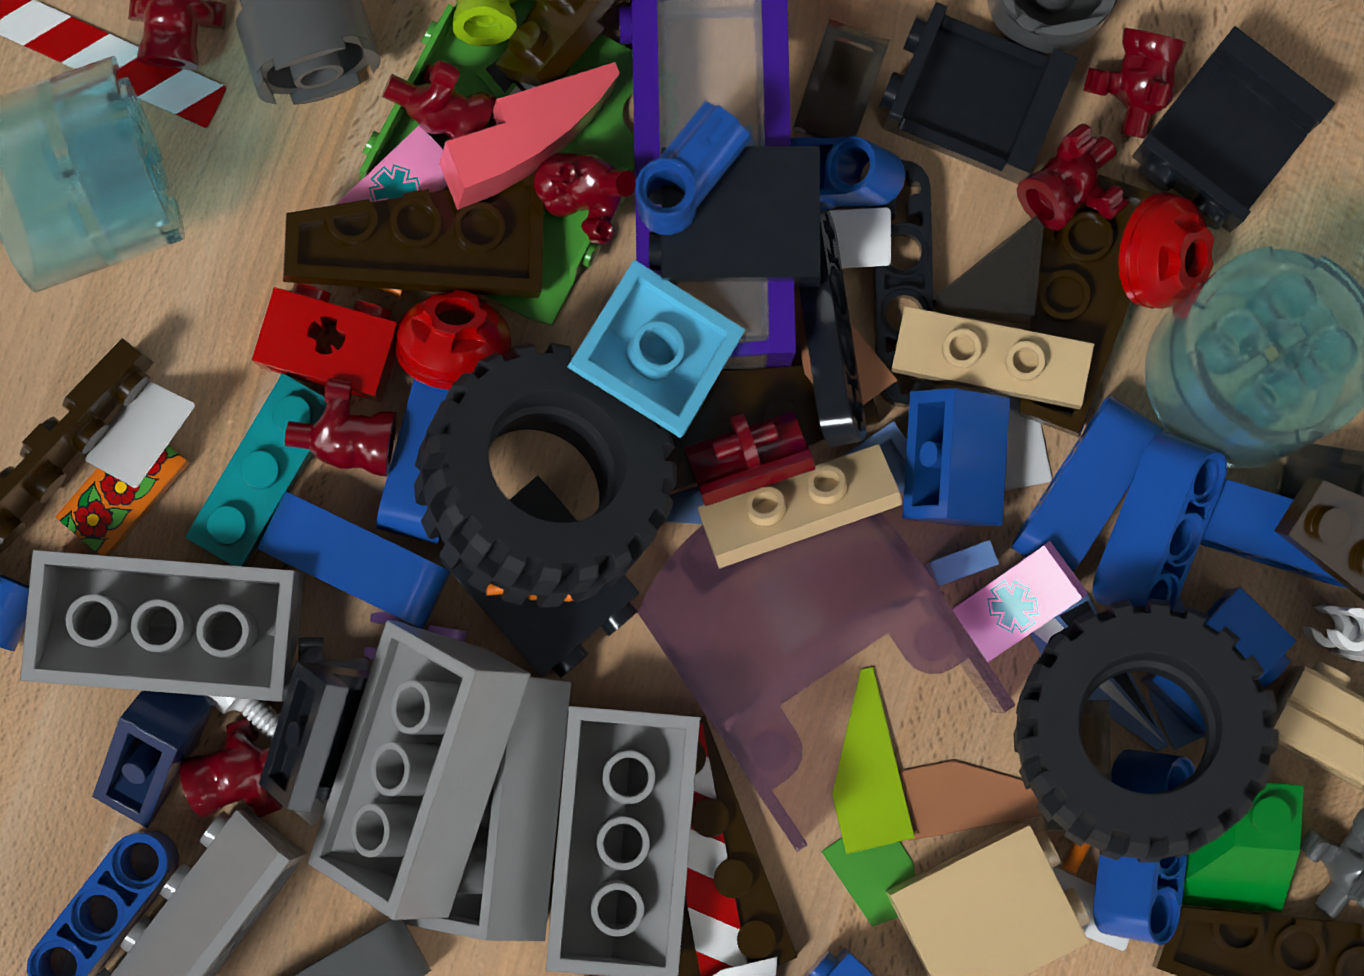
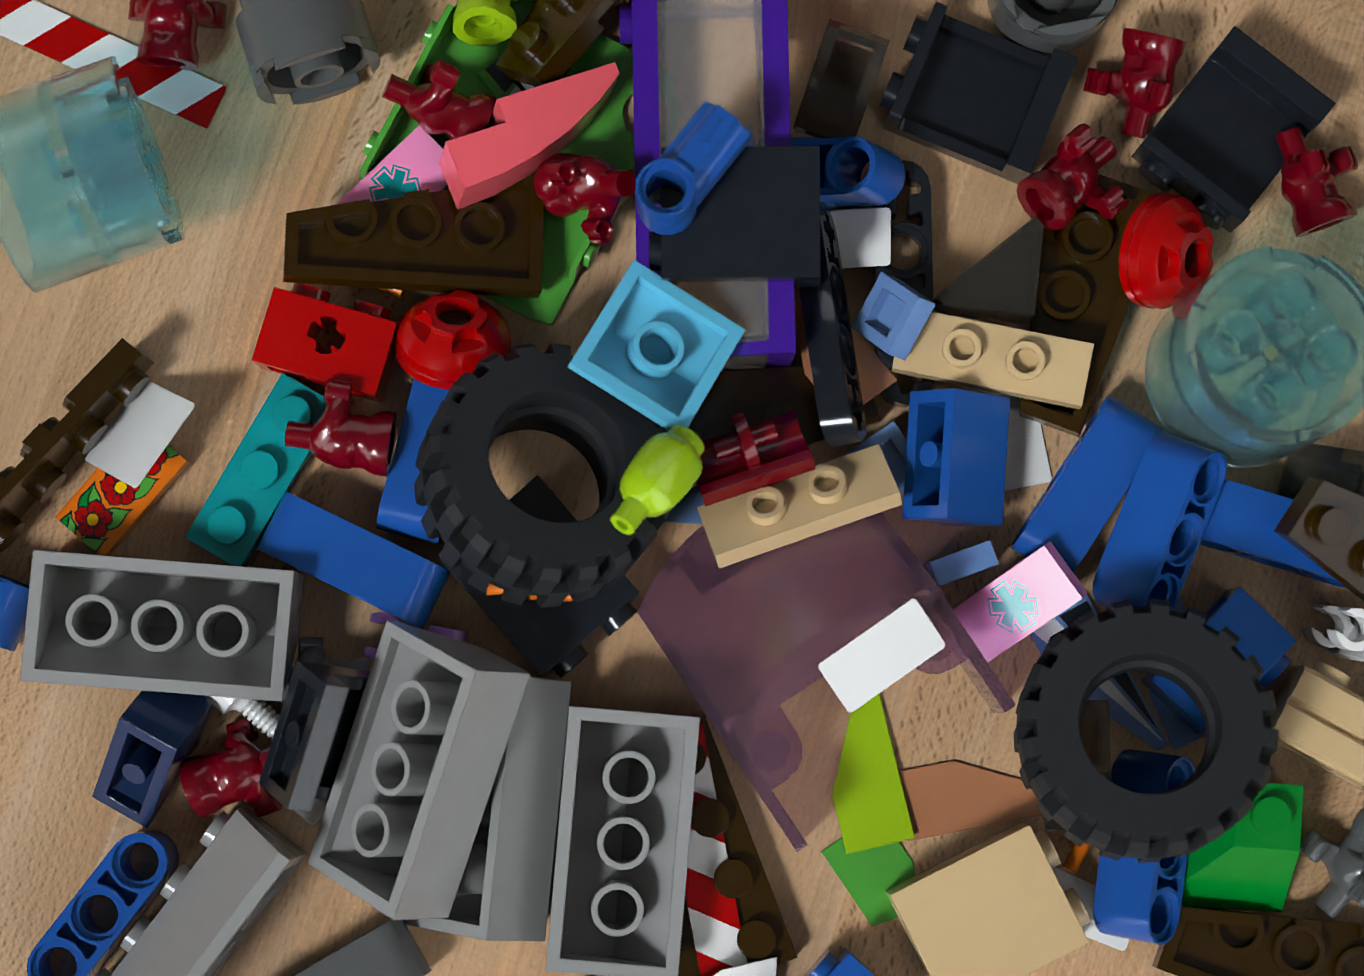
(658, 477): none -> lime plant
(881, 655): none -> white sticker
(893, 316): none -> medium blue tile
(1310, 183): none -> dark red piece

